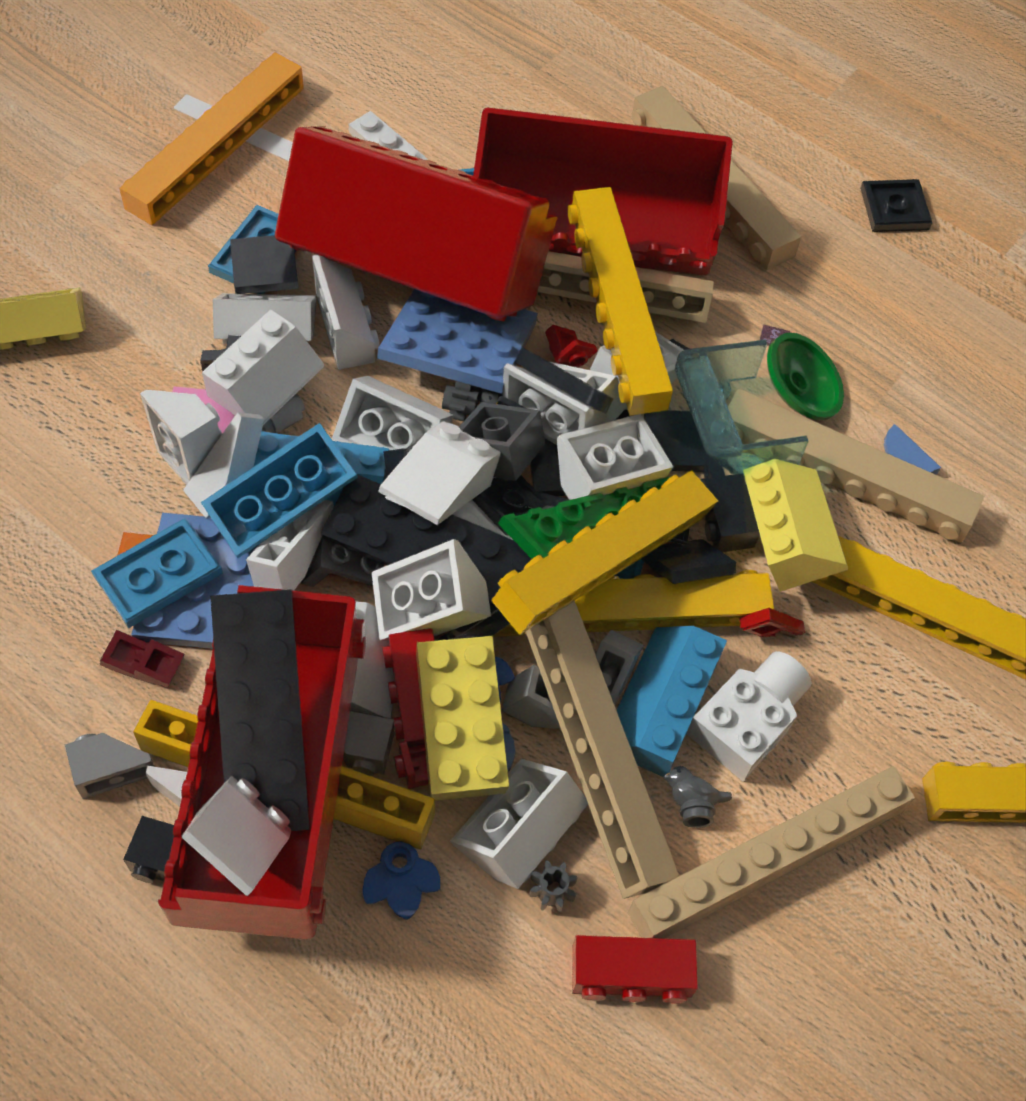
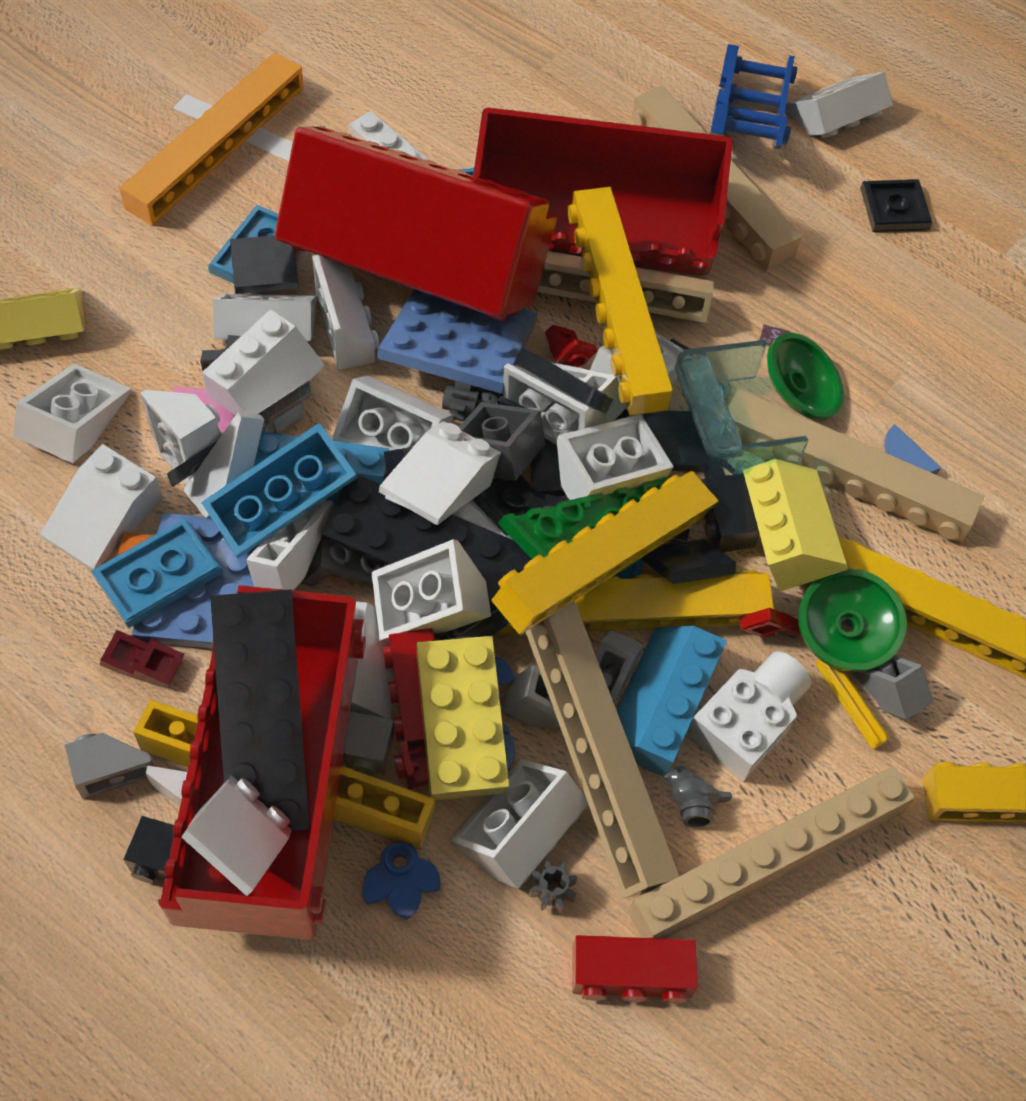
(69, 412): none -> white slope
(99, 505): none -> white slope
(269, 414): none -> black sticker
(725, 113): none -> blue fence
(841, 104): none -> white slope
(854, 705): none -> yellow axle
(864, 604): none -> green dish
(898, 687): none -> light grey slope

